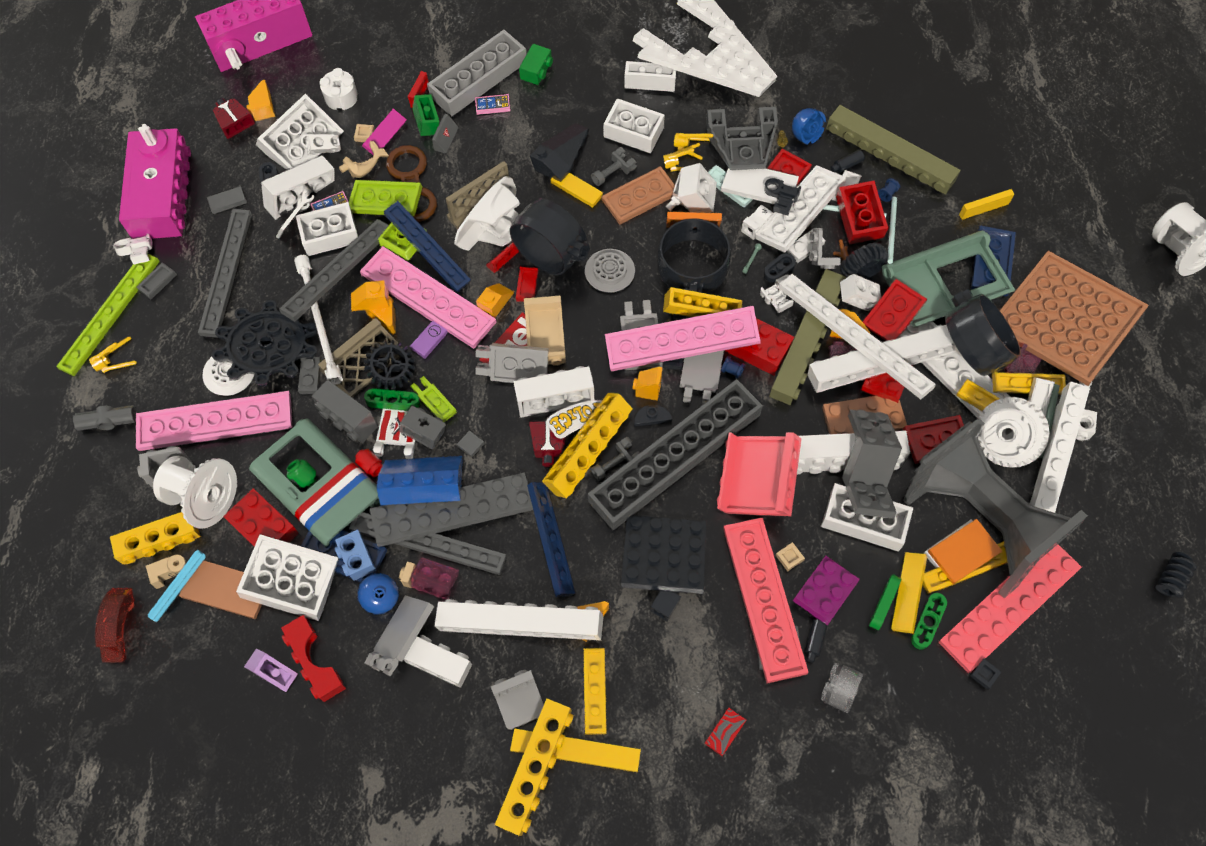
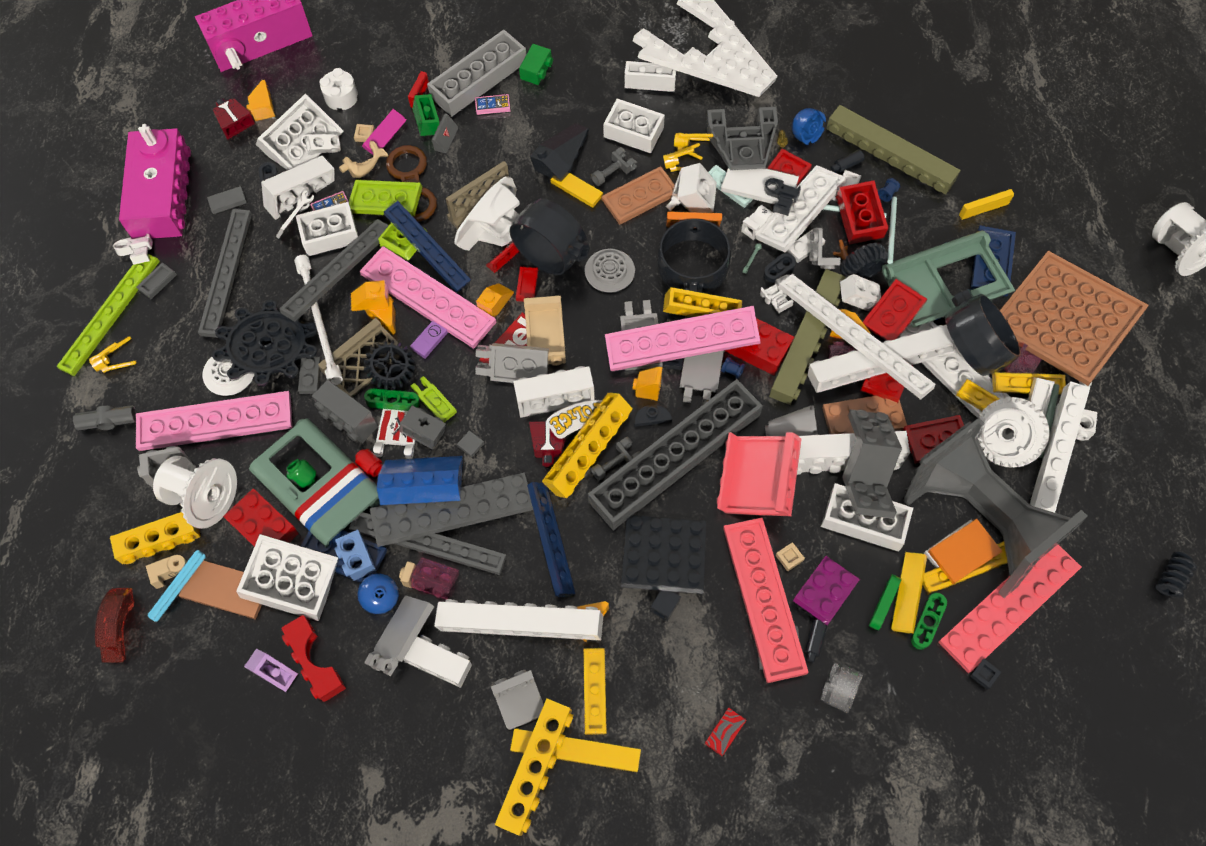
(799, 422): none -> light grey cone

